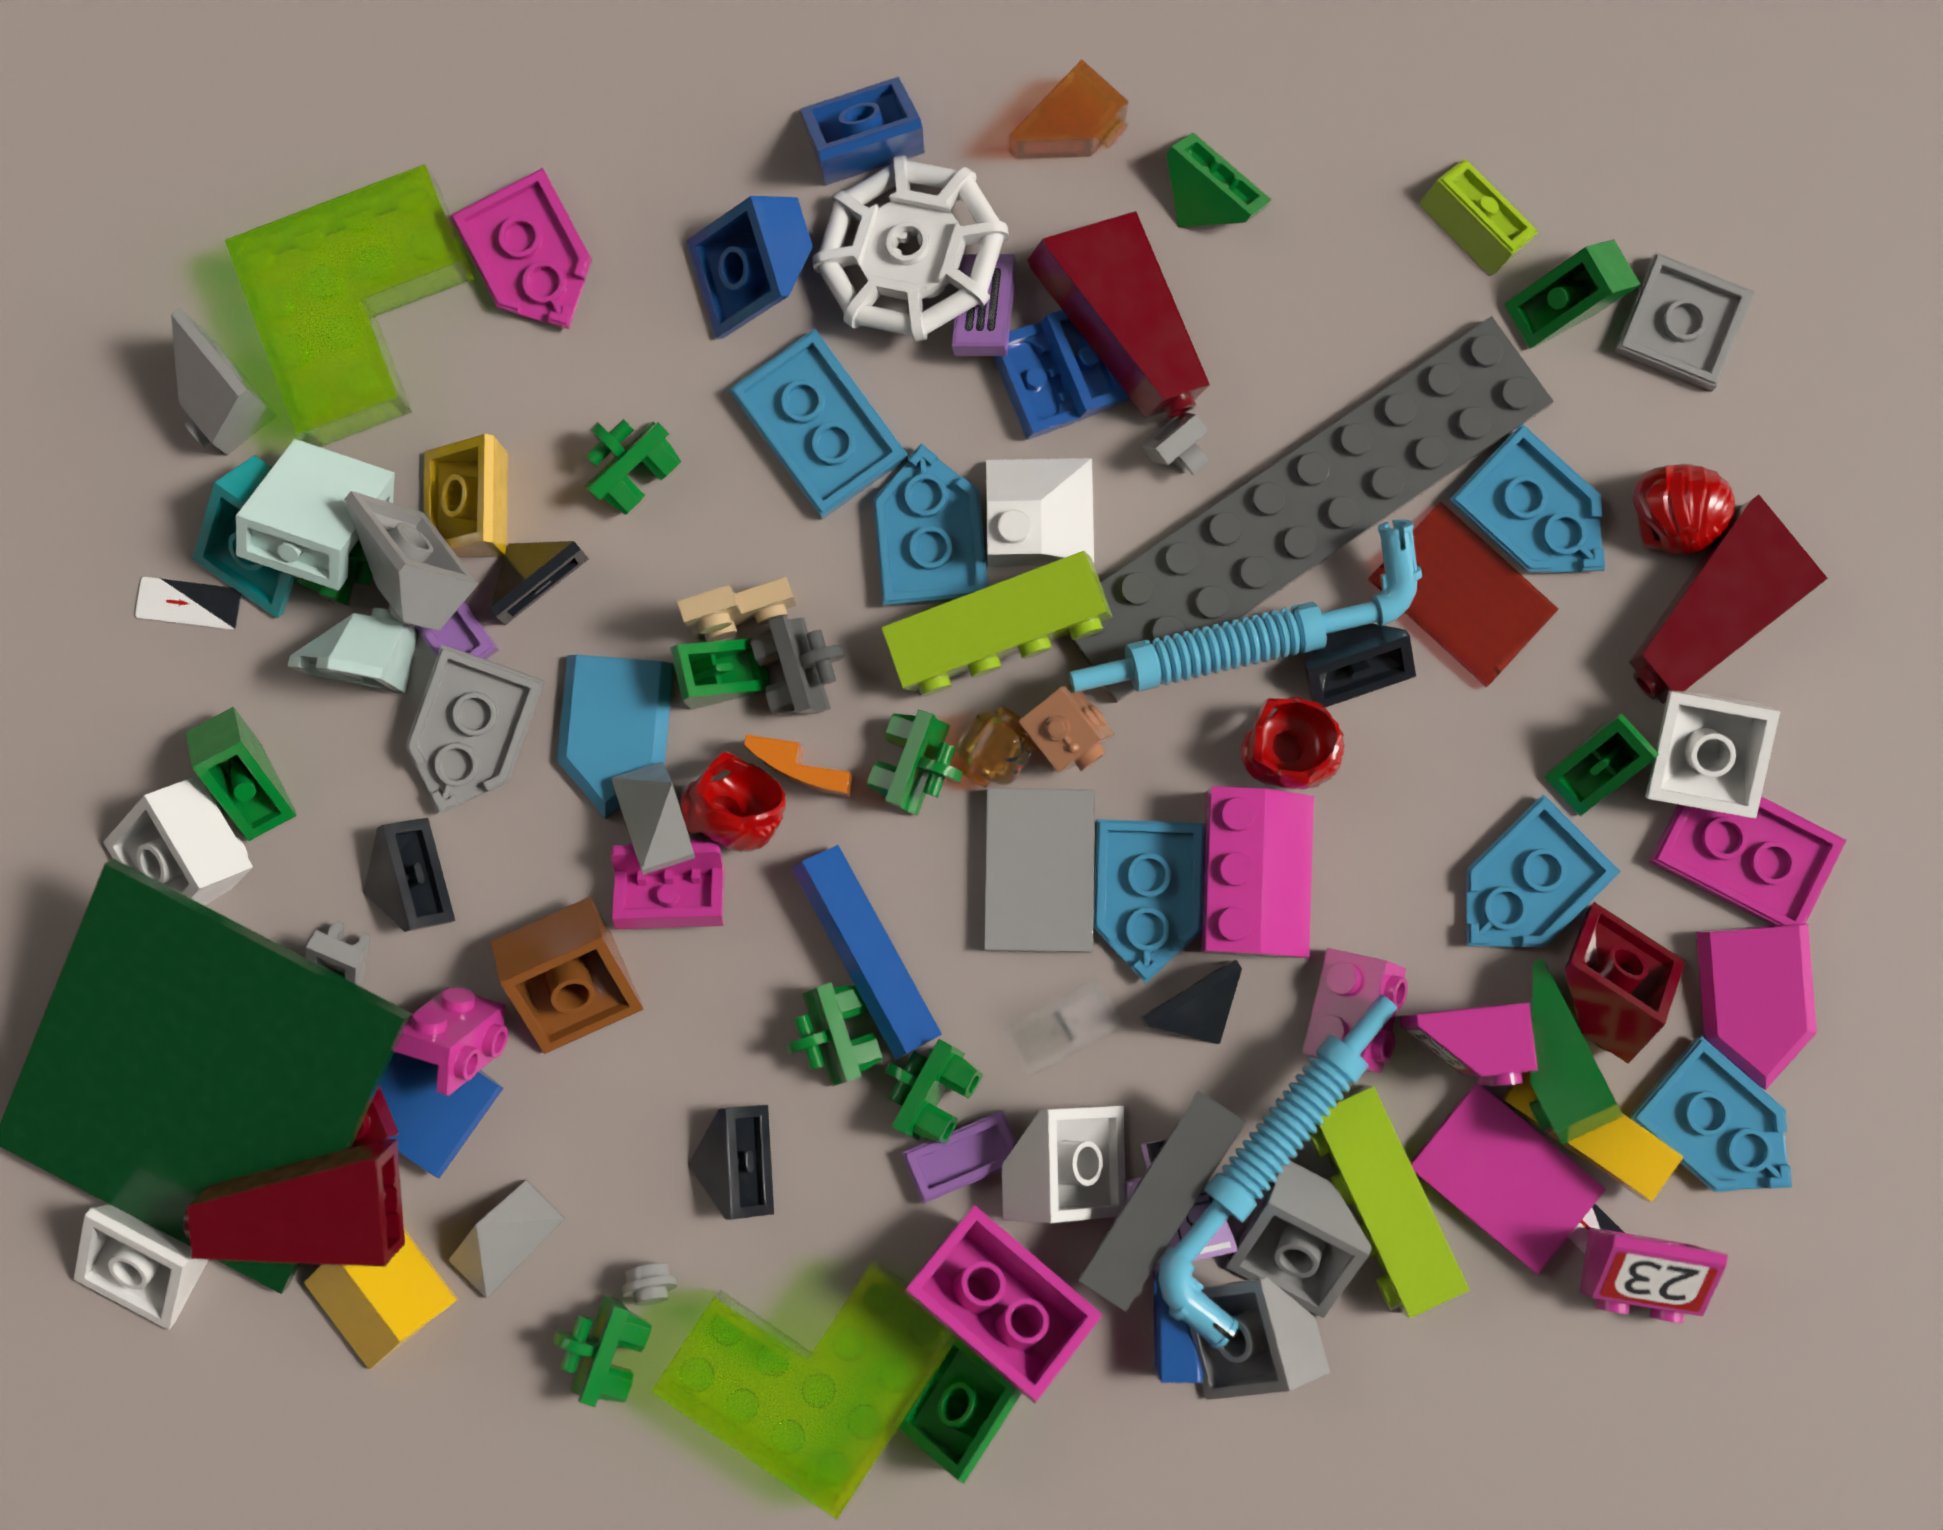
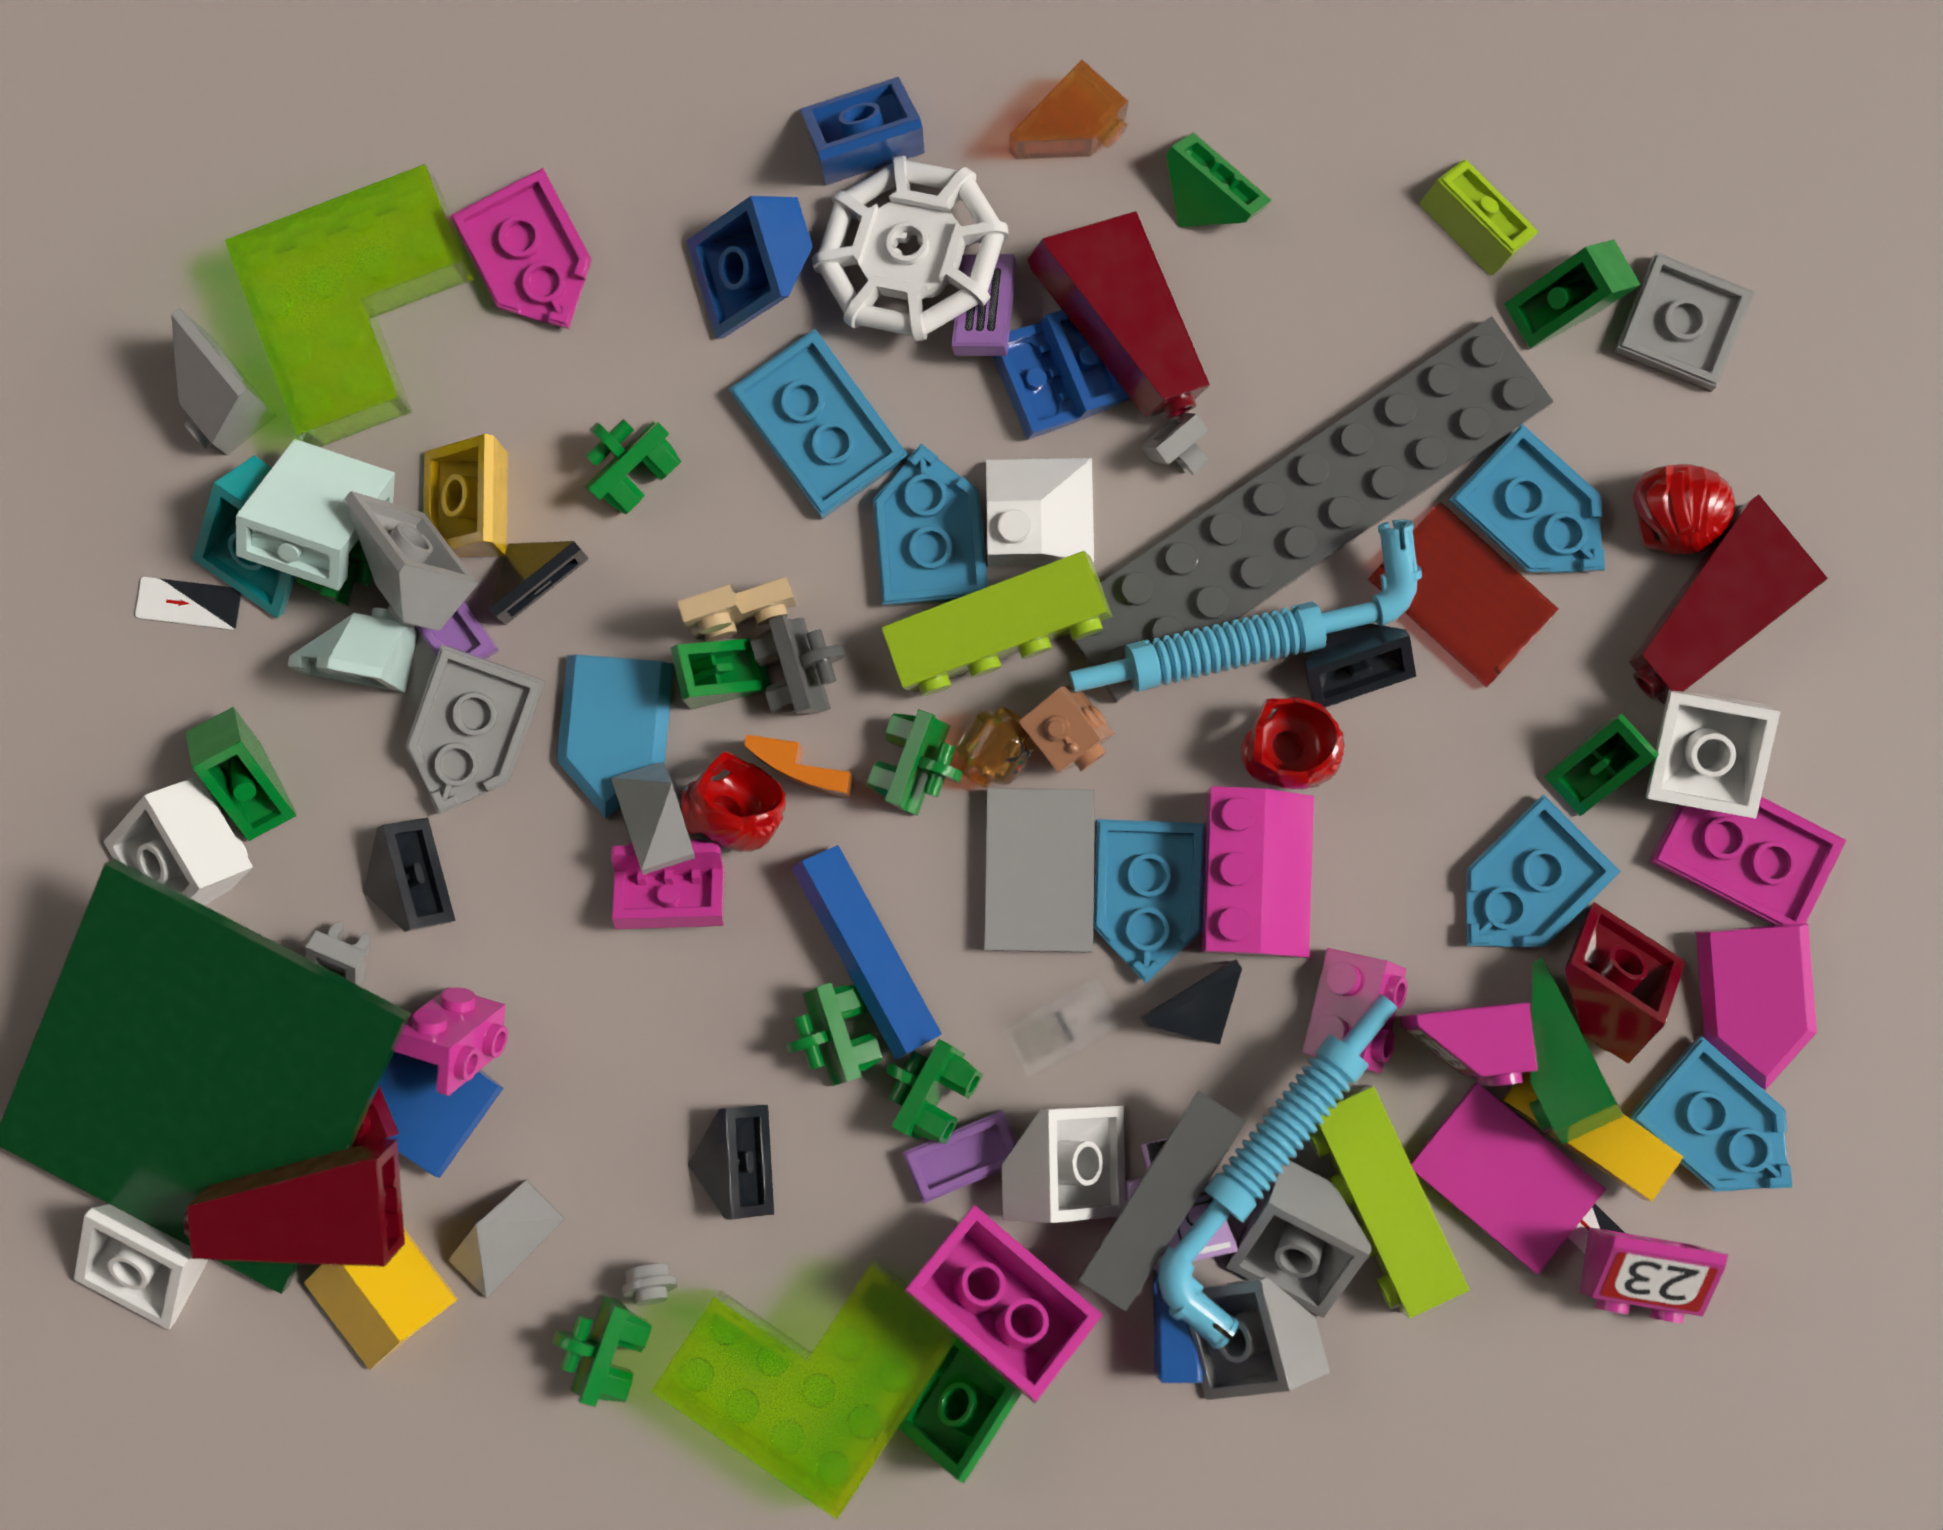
(565, 975): dark orange slope -> none

